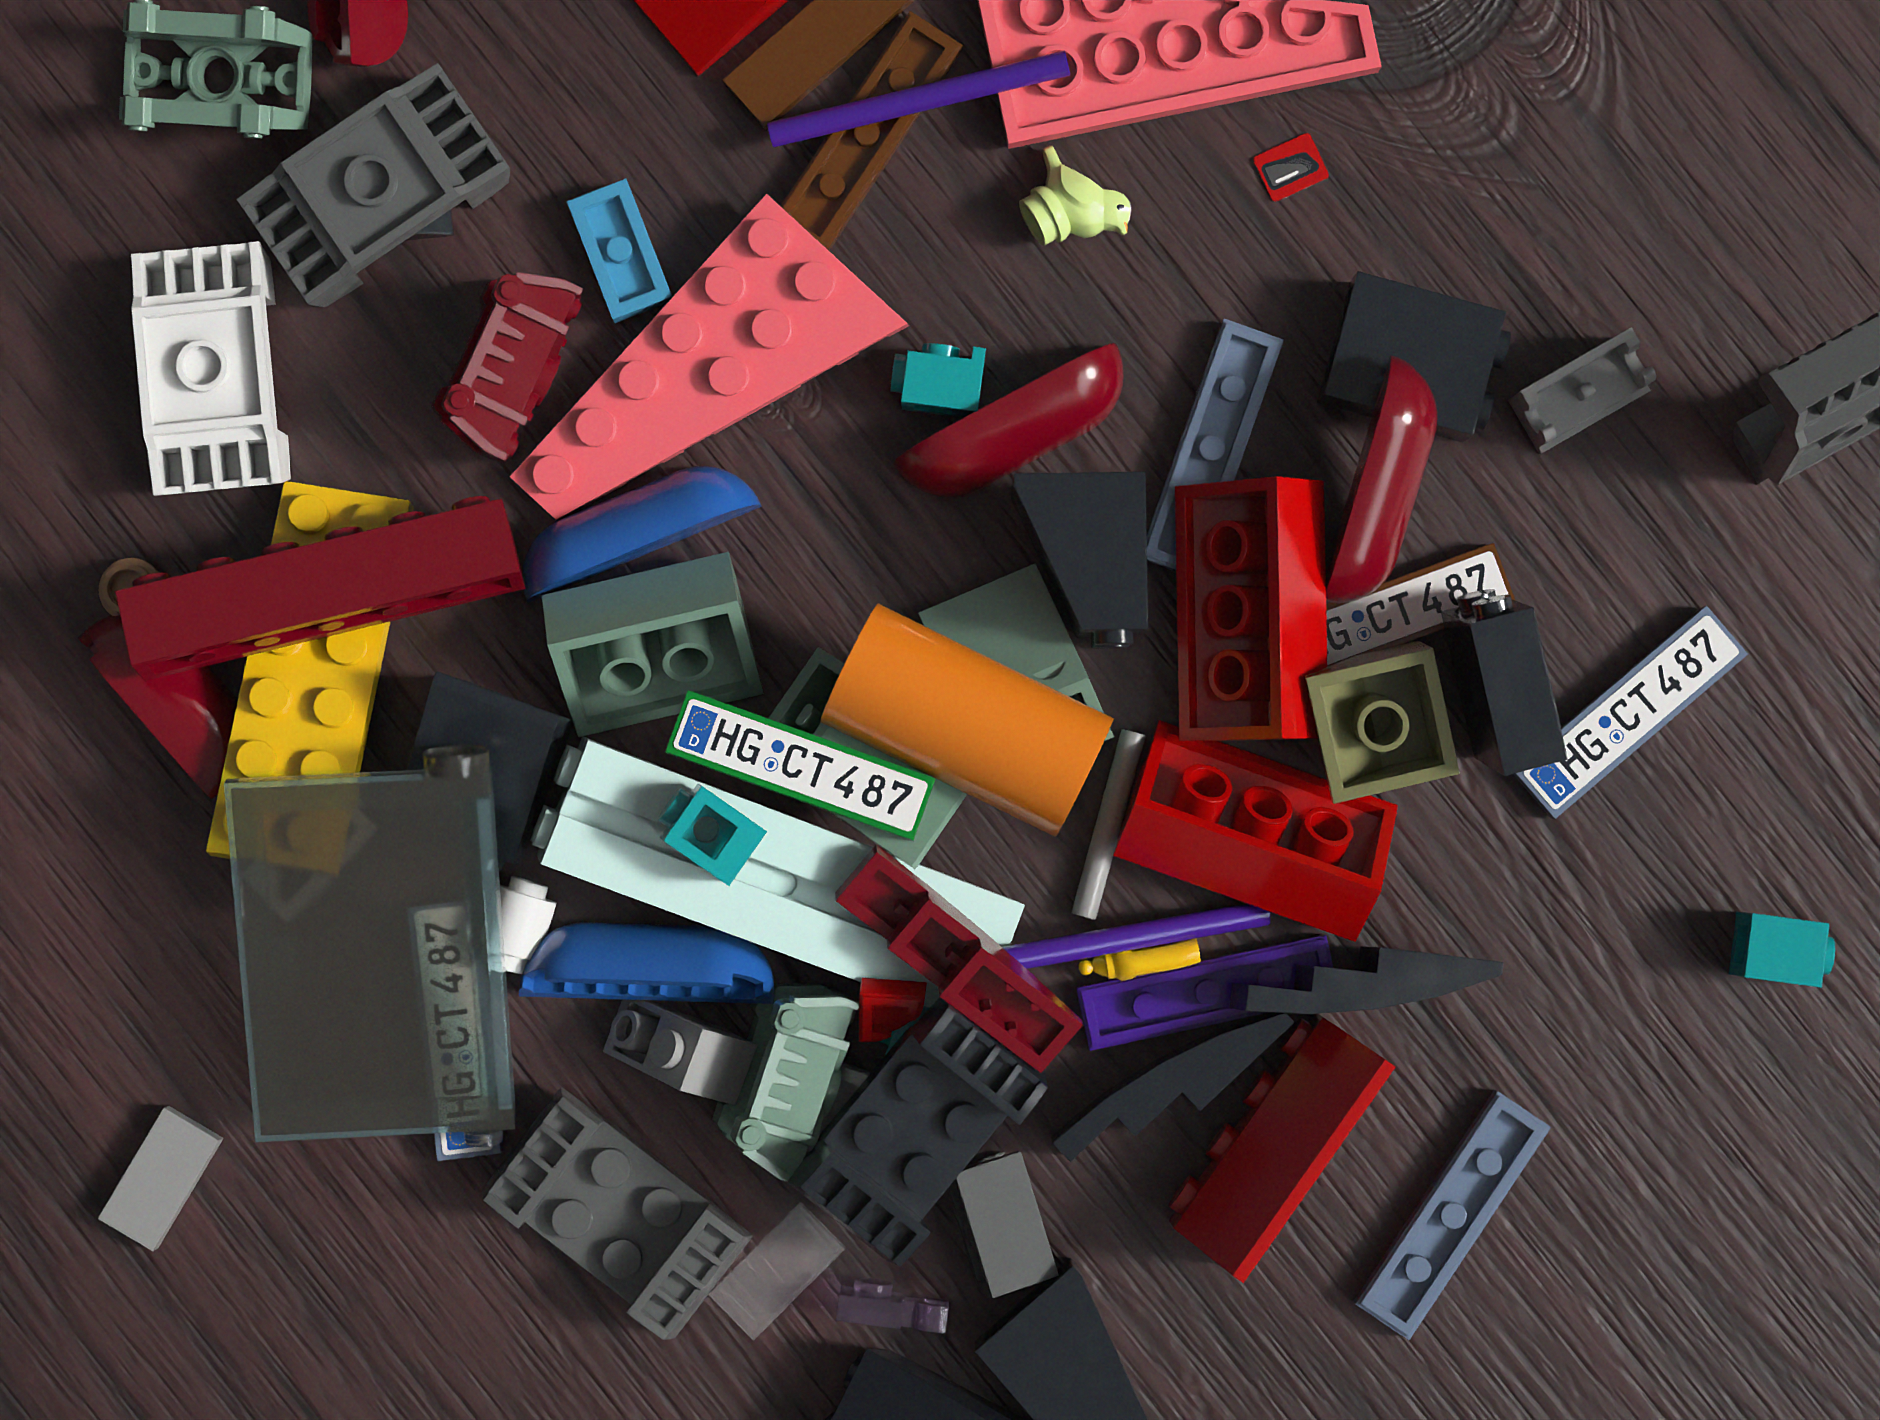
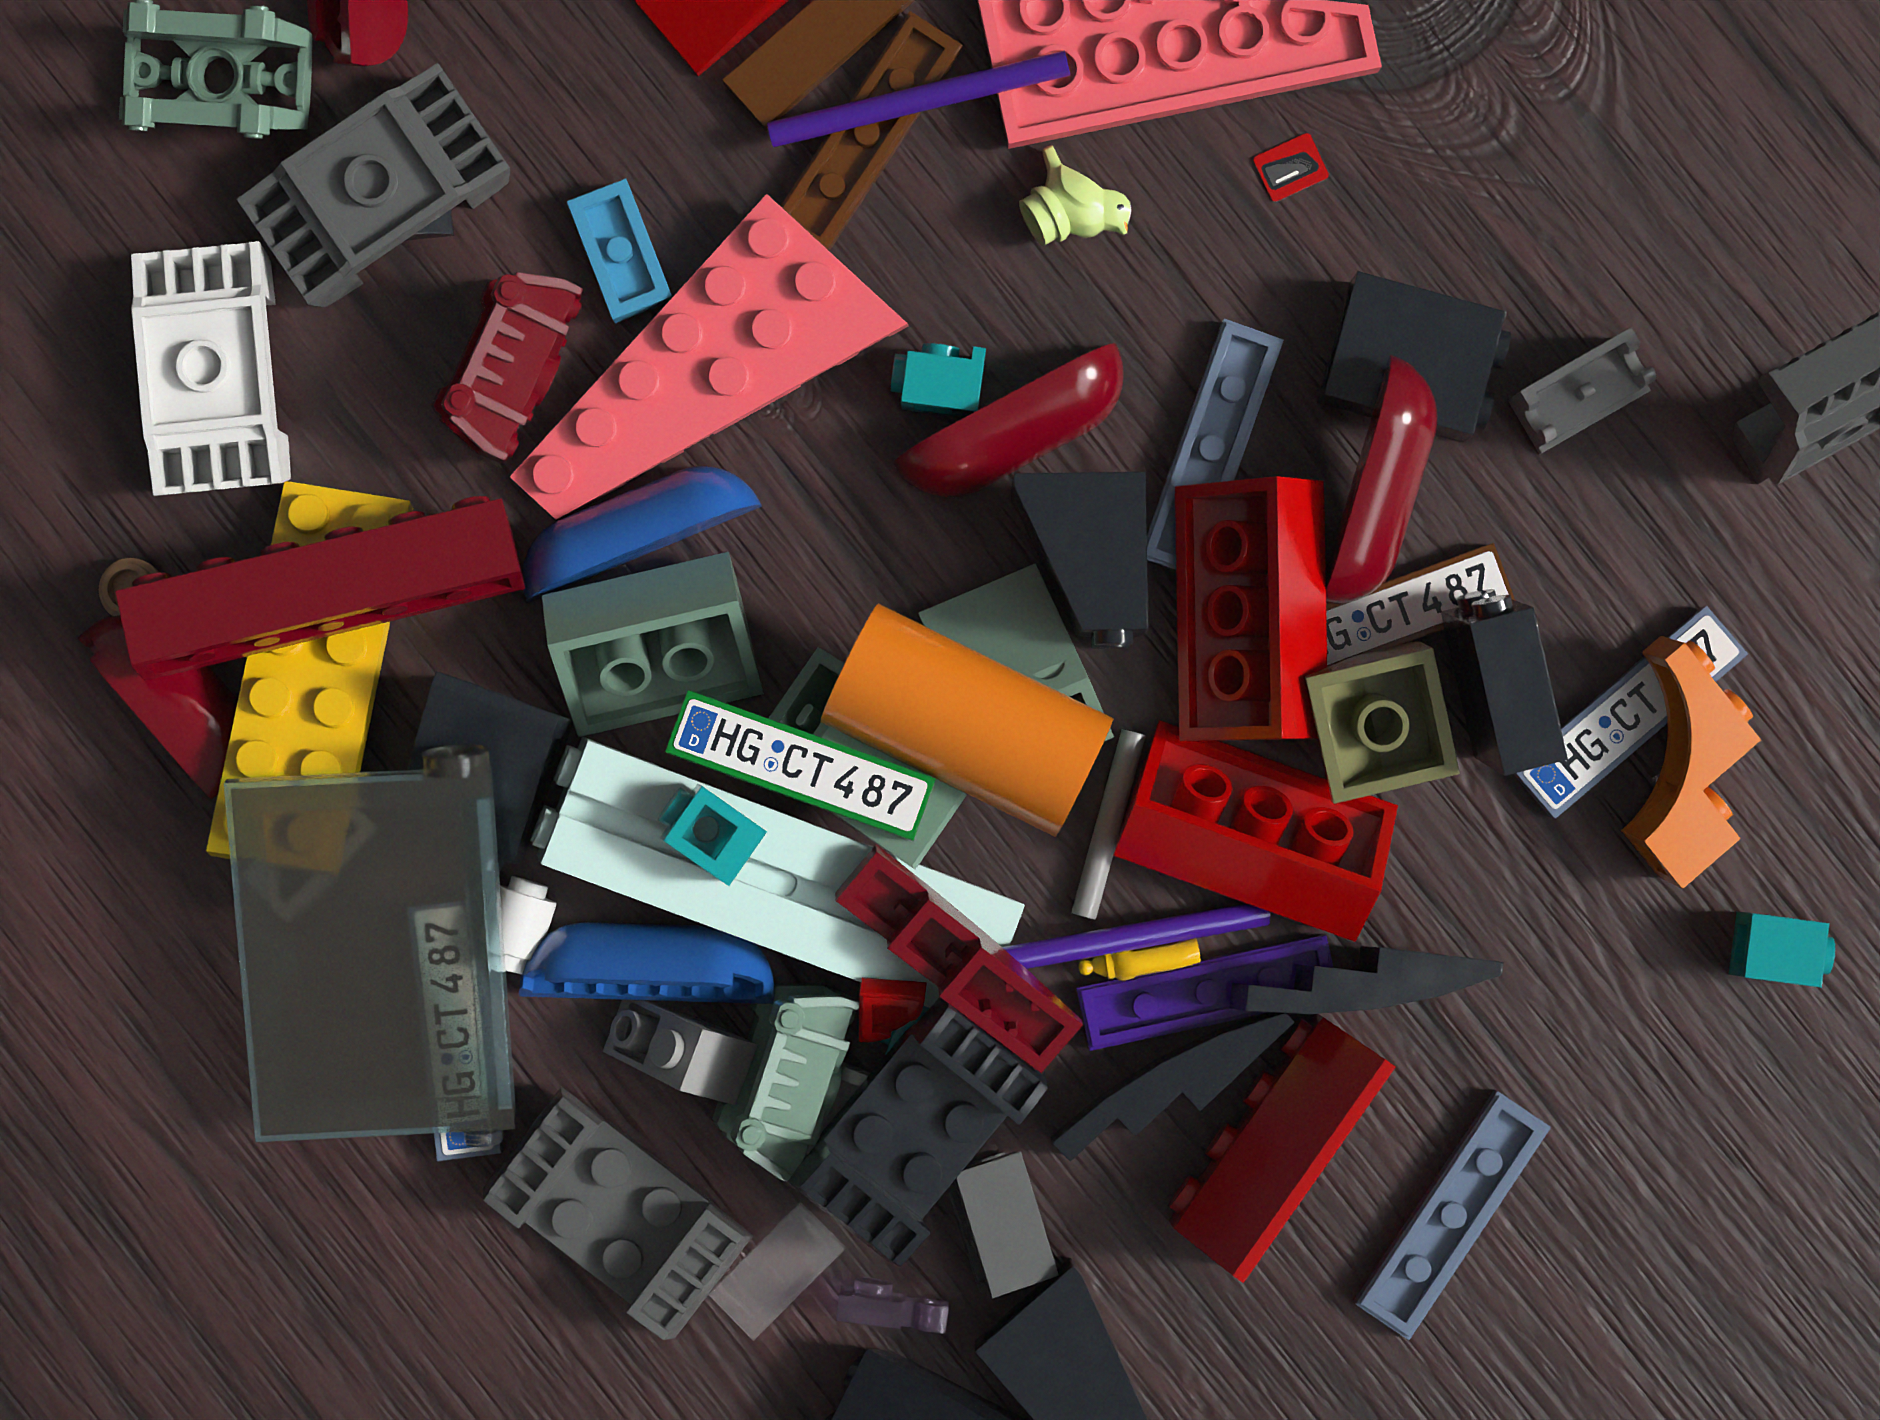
(160, 1178): light grey tile -> none
(1708, 731): none -> orange arch

